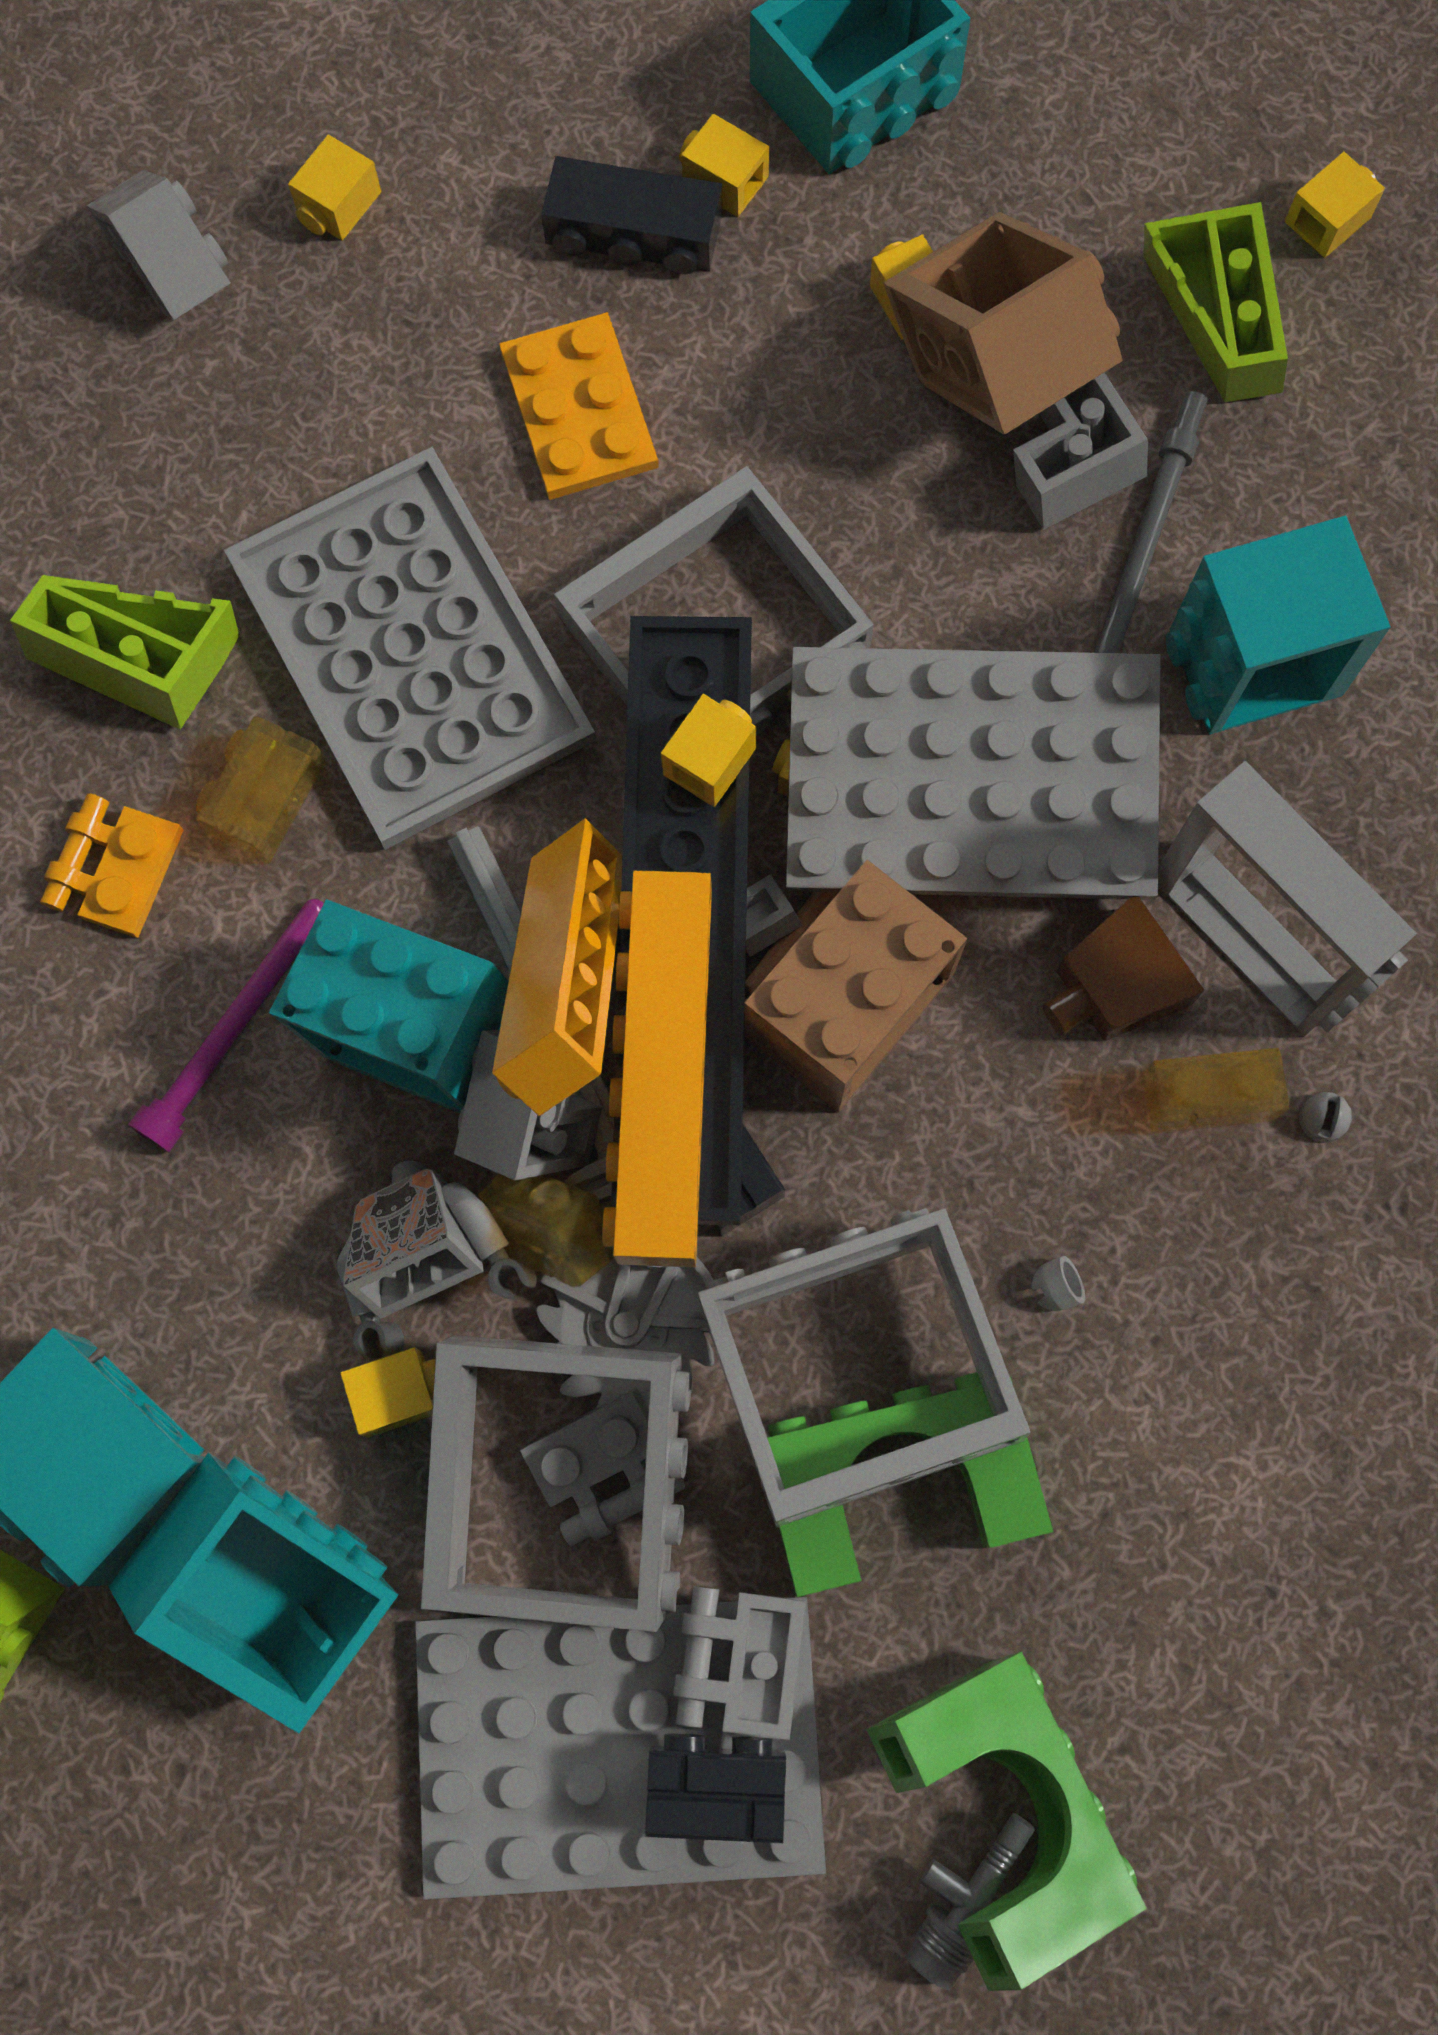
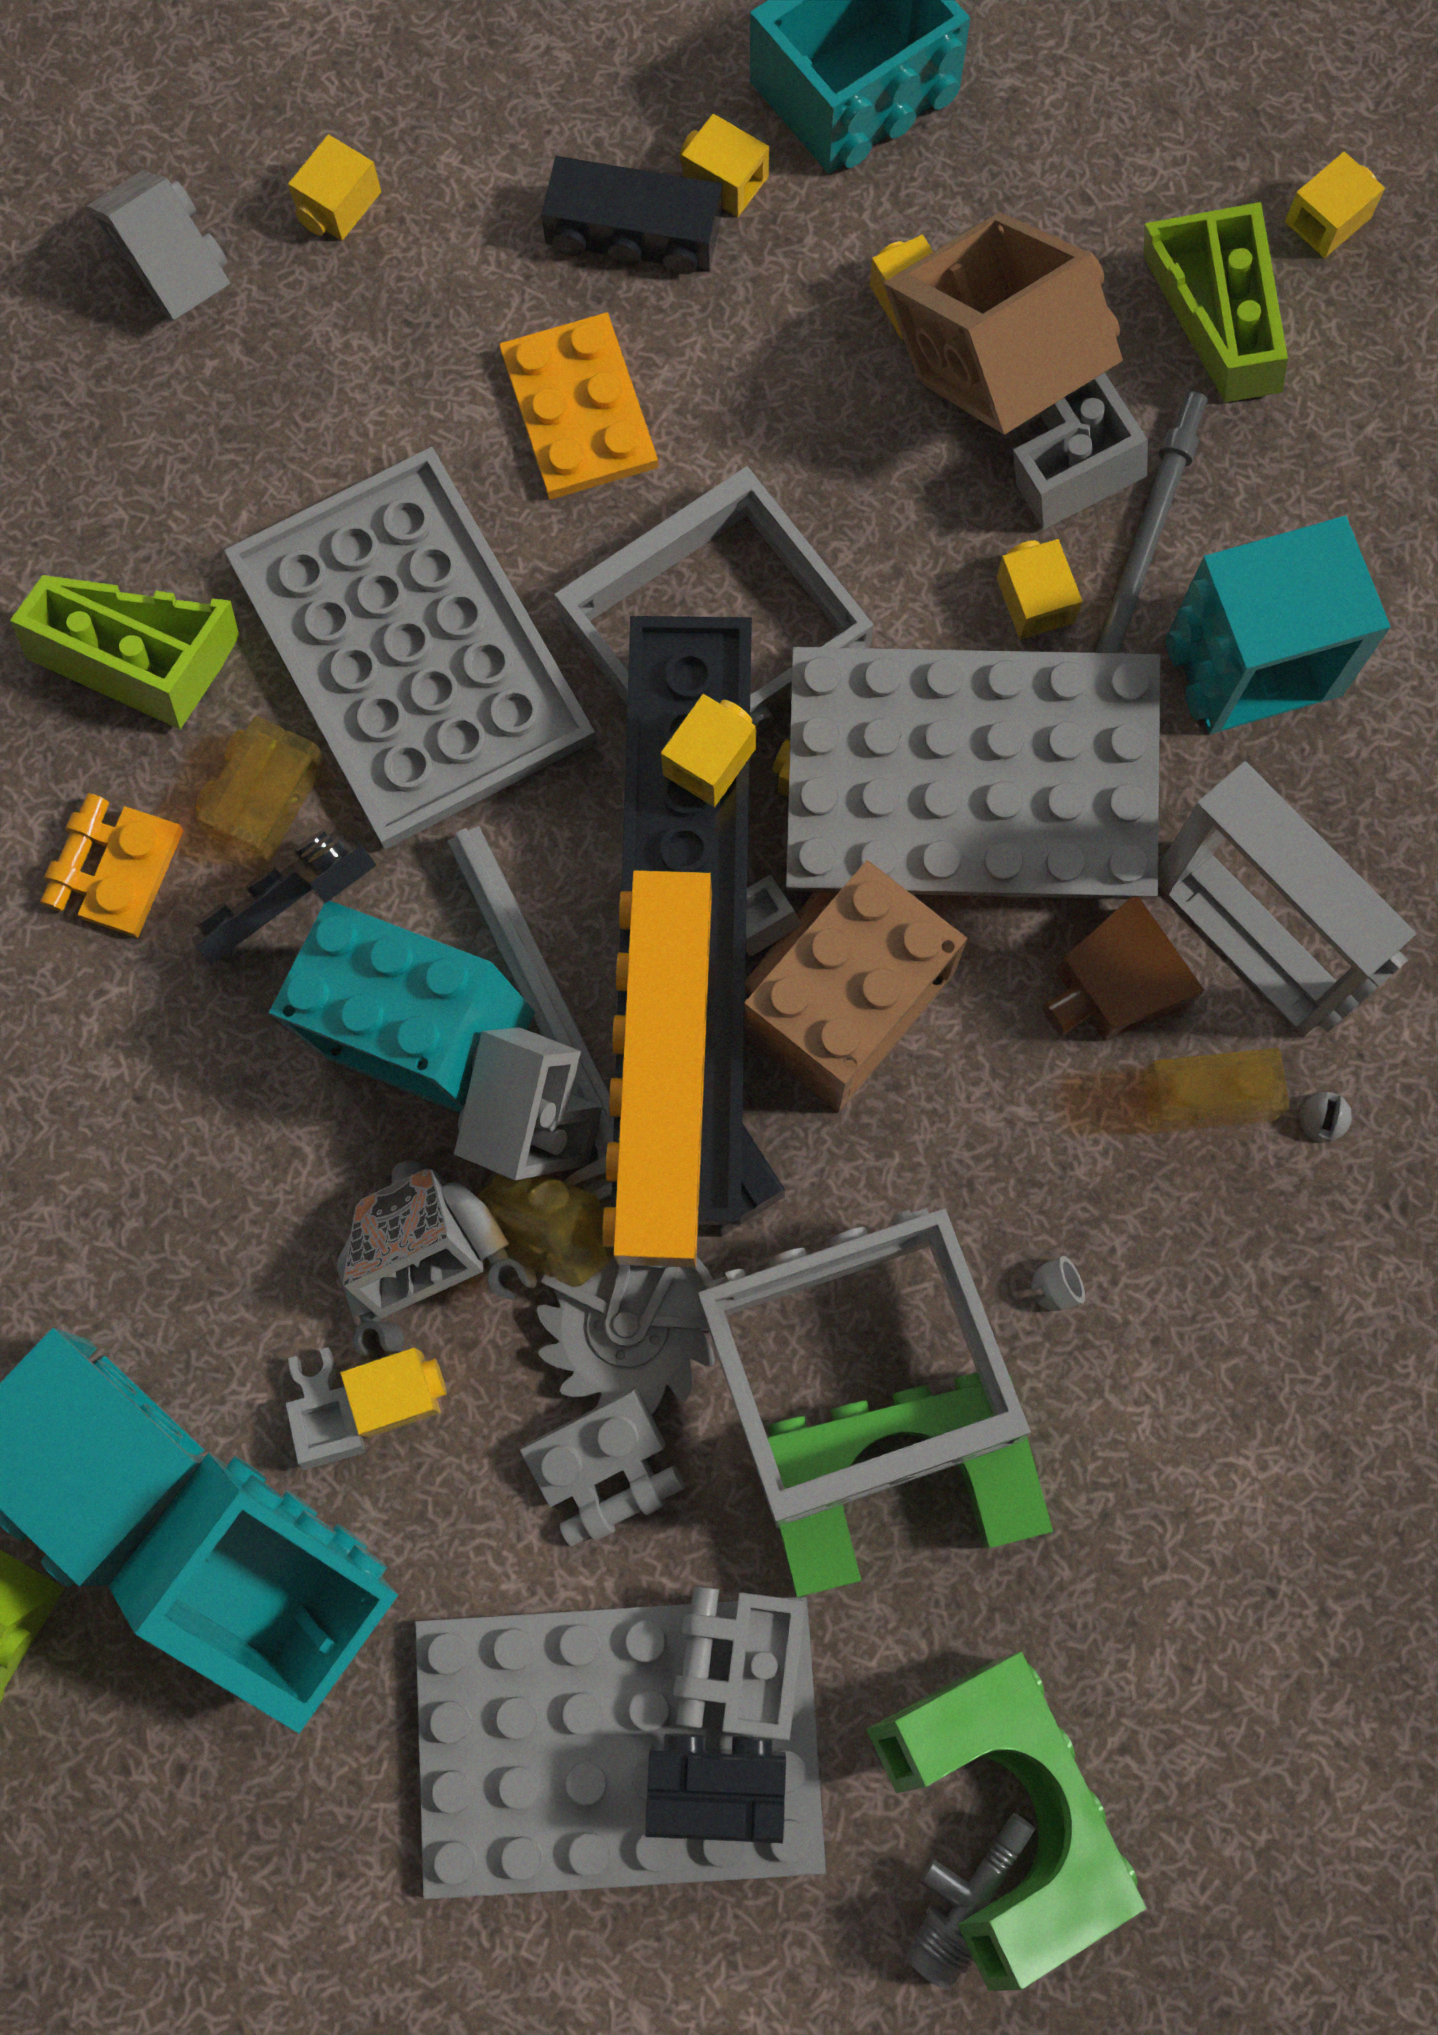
(164, 1117): magenta piece -> none
(323, 1419): none -> light grey plate
(324, 867): none -> black plate
(451, 1482): light grey window -> none
(561, 971): light orange brick -> none
(1038, 588): none -> yellow brick

